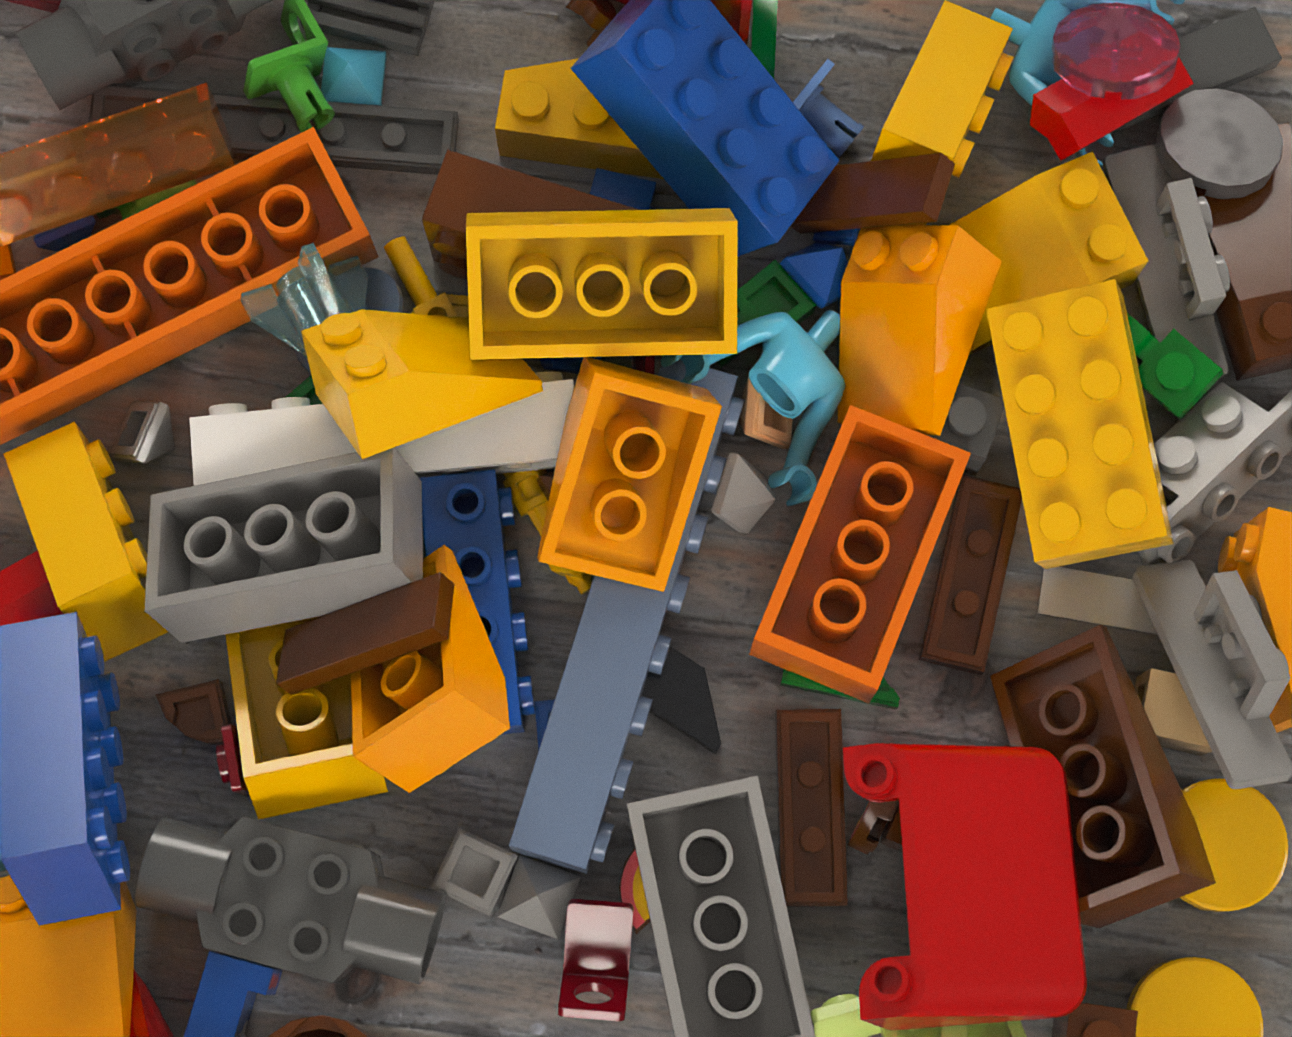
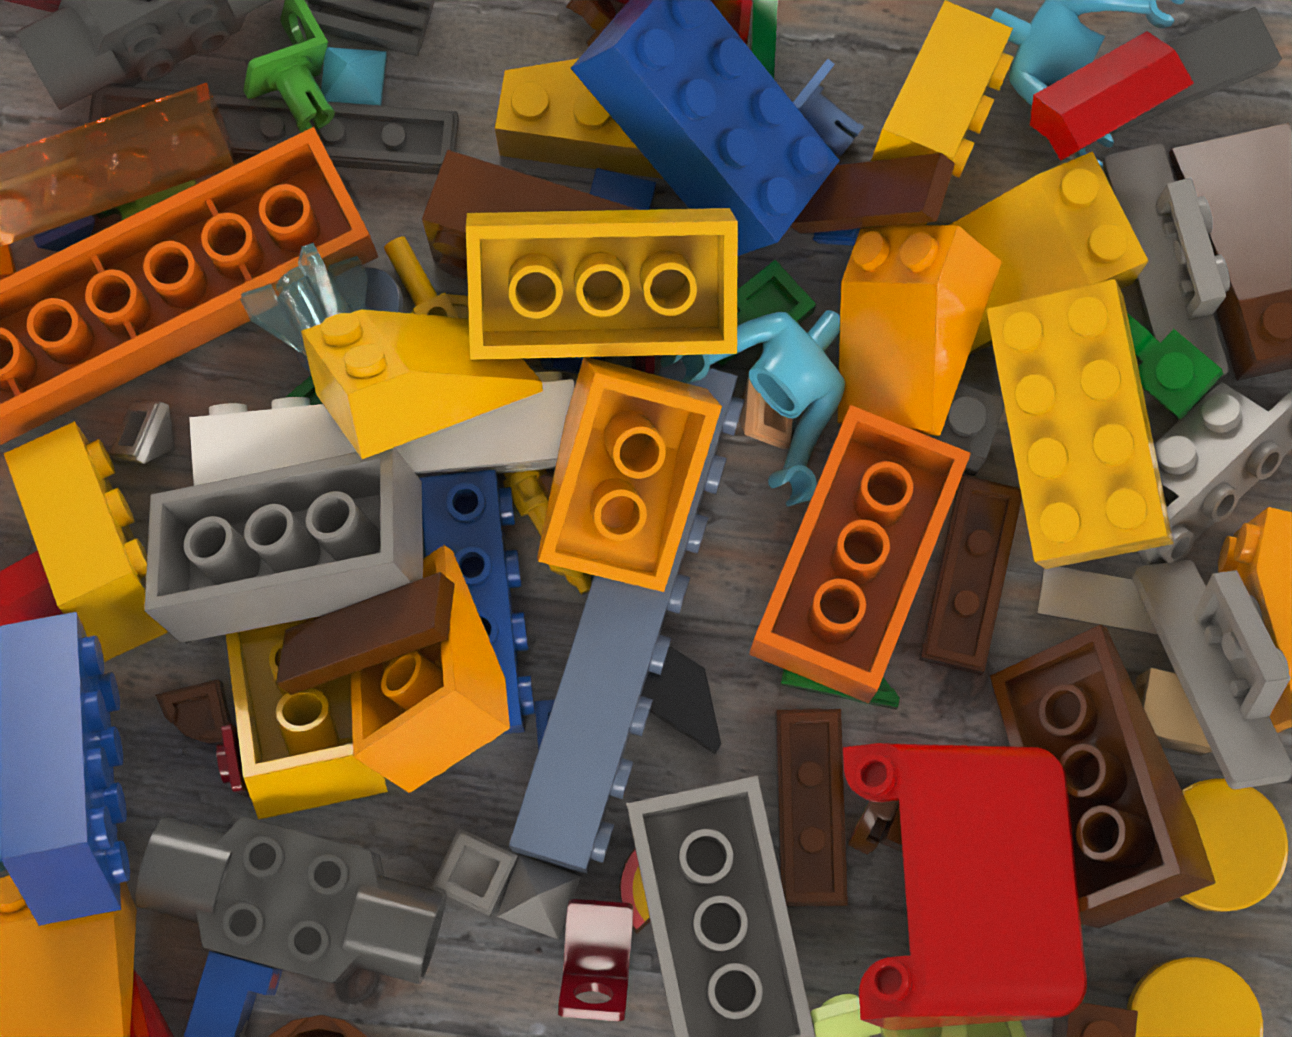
(742, 494): light grey slope -> none
(818, 271): blue slope -> none
(1115, 50): clear pink tile -> none
(1219, 142): flat silver tile -> none

